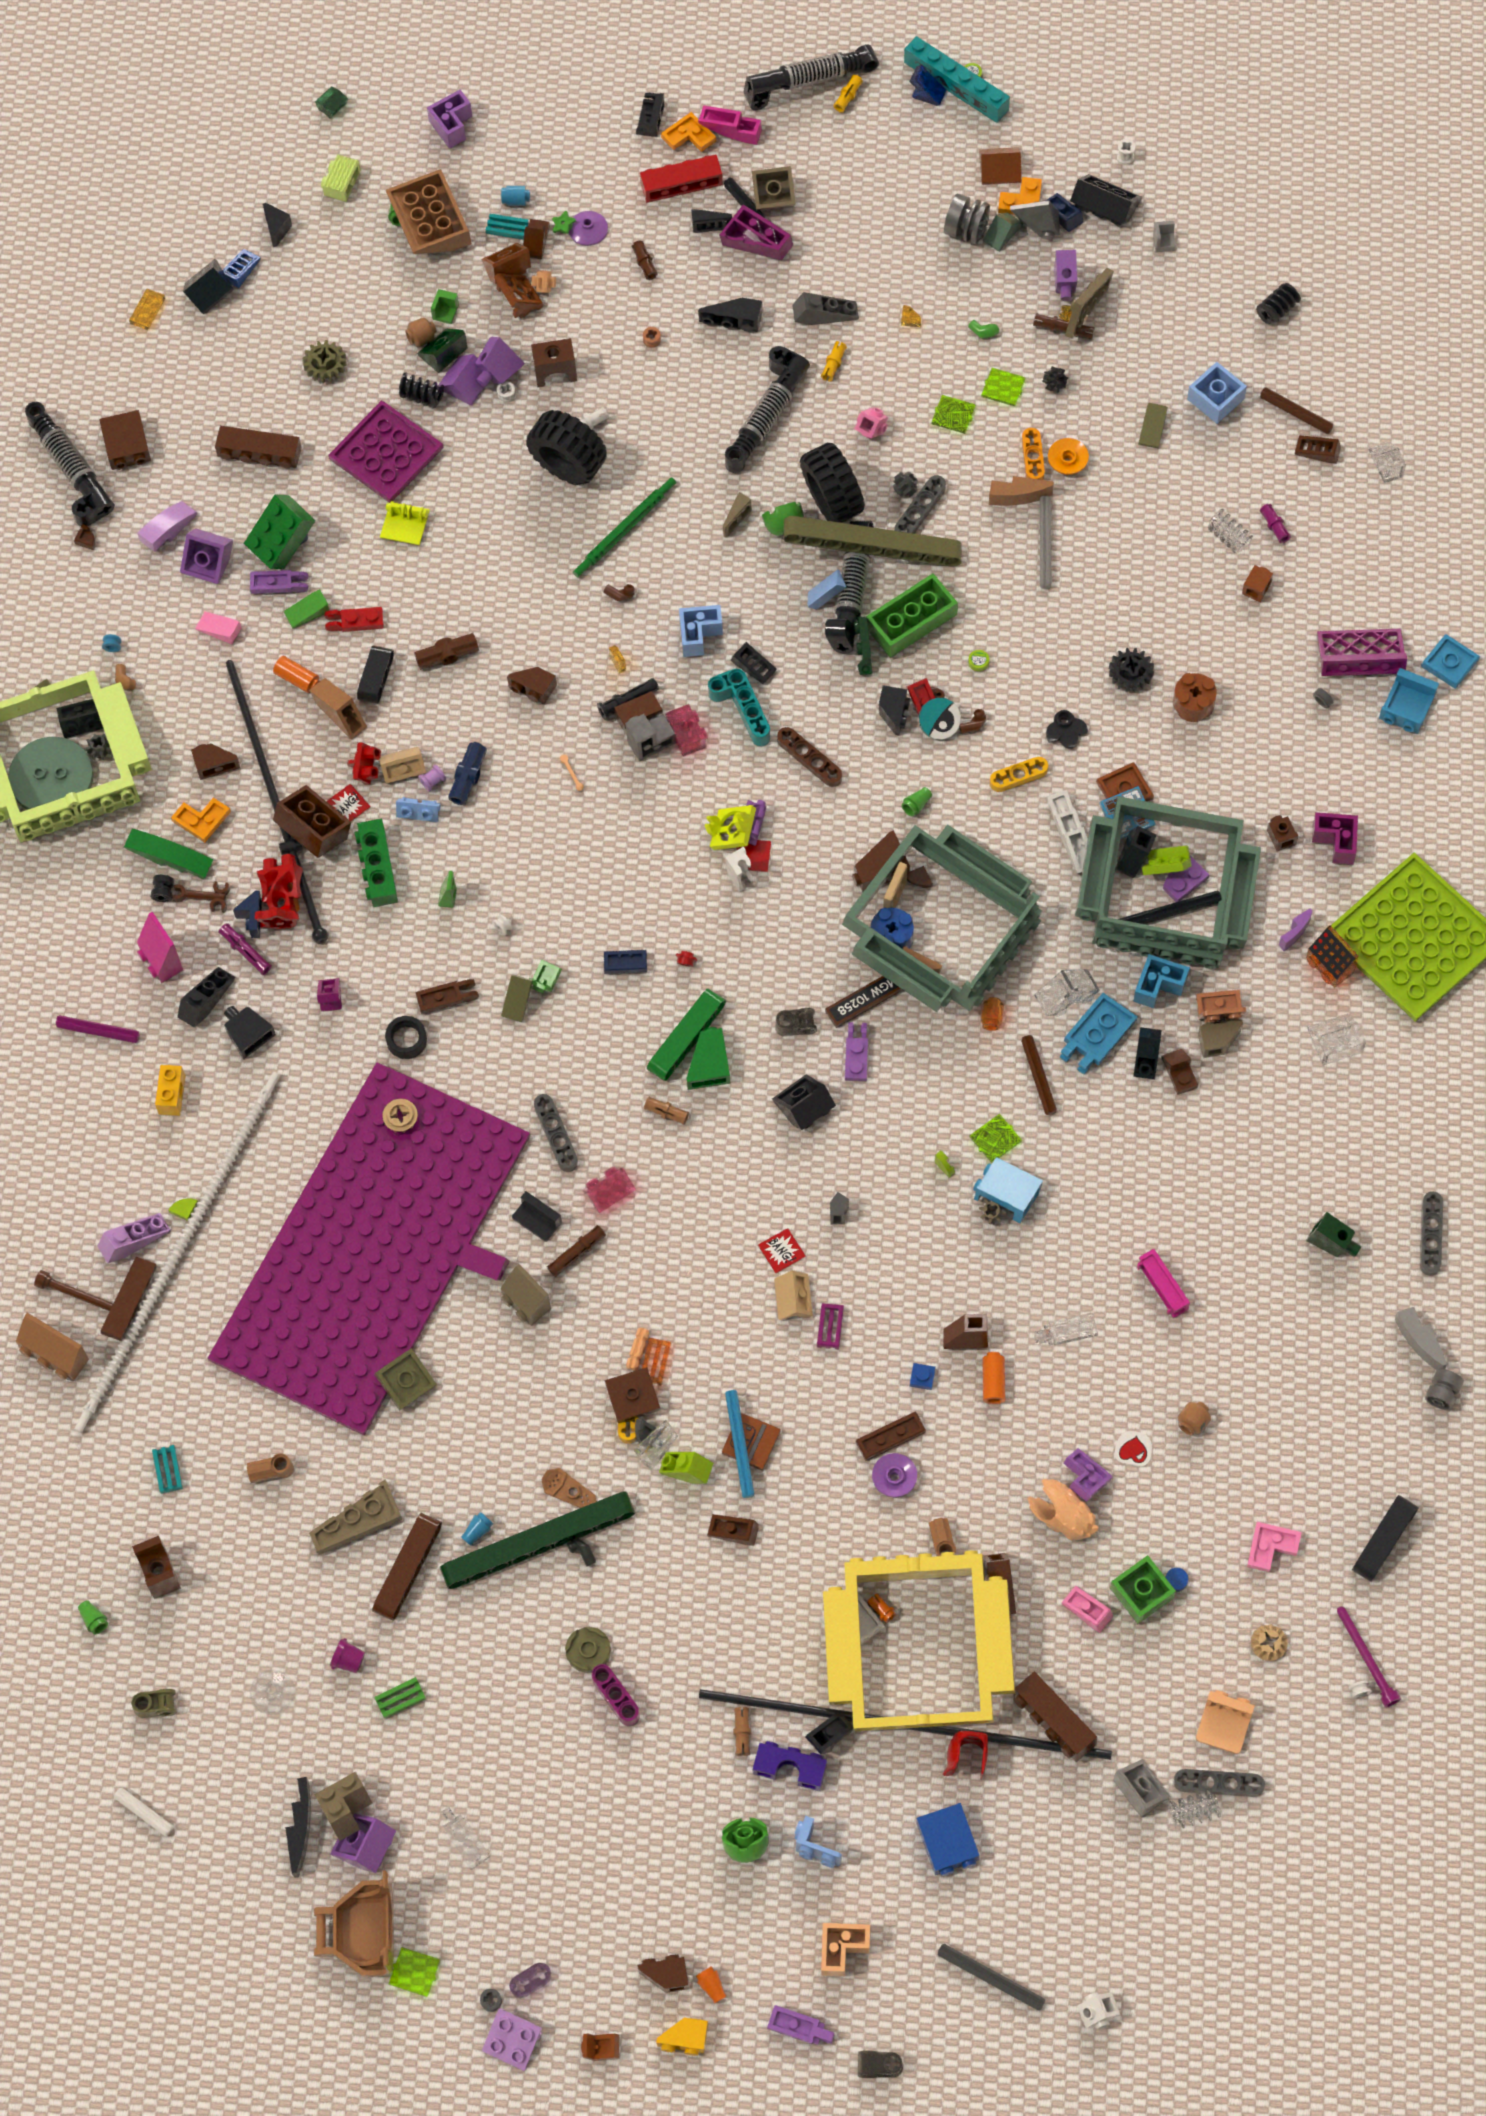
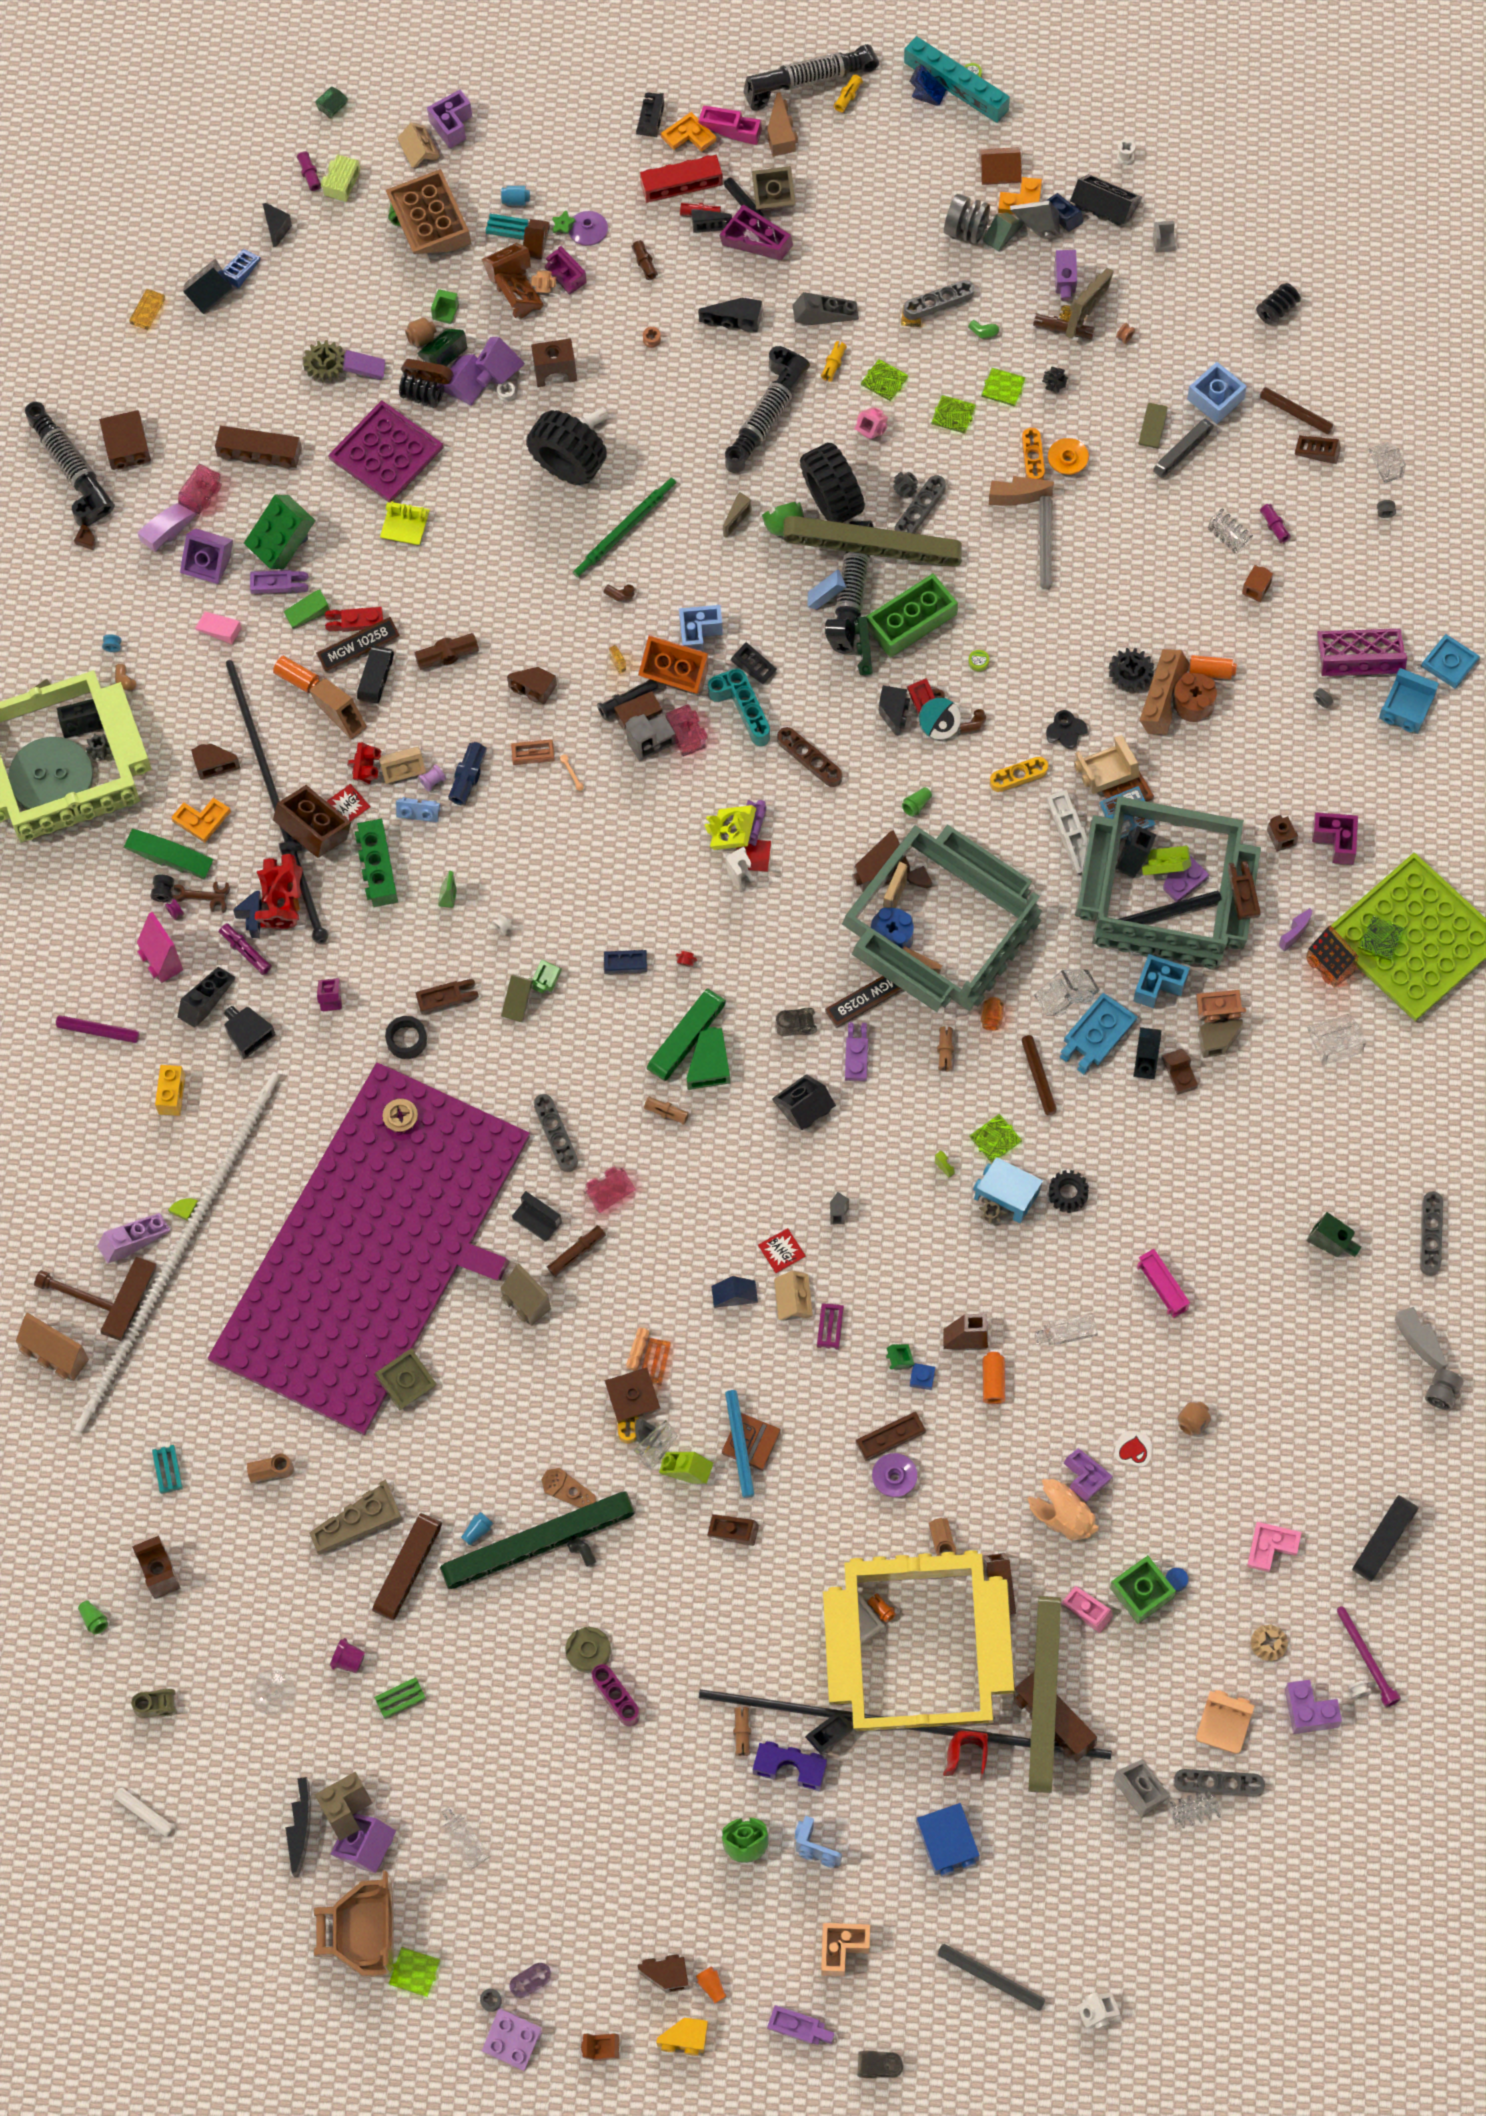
(174, 909): none -> magenta bush
(199, 489): none -> clear pink brick
(309, 171): none -> magenta pin
(357, 644): none -> tile
(364, 364): none -> medium lavender tile
(417, 144): none -> tan panel
(426, 370): none -> reddish brown beam
(532, 755): none -> nougat tile
(566, 270): none -> magenta hinge
(674, 664): none -> orange slope
(685, 208): none -> red pin
(734, 1292): none -> dark blue slope
(780, 134): none -> medium nougat slope
(884, 380): none -> clear neon green piece
(900, 1356): none -> green tile
(937, 298): none -> dark grey beam
(945, 1048): none -> medium nougat pin
(1044, 1694): none -> olive beam
(1068, 1203): none -> black tyre
(1108, 766): none -> tan panel
(1125, 333): none -> nougat bush
(1157, 709): none -> medium nougat arch
(1183, 448): none -> dark grey beam
(1213, 667): none -> orange brick
(1244, 892): none -> reddish brown hinge
(1307, 1714): none -> medium lavender brick
(1381, 938): none -> clear neon green piece
(1386, 508): none -> dark grey bush

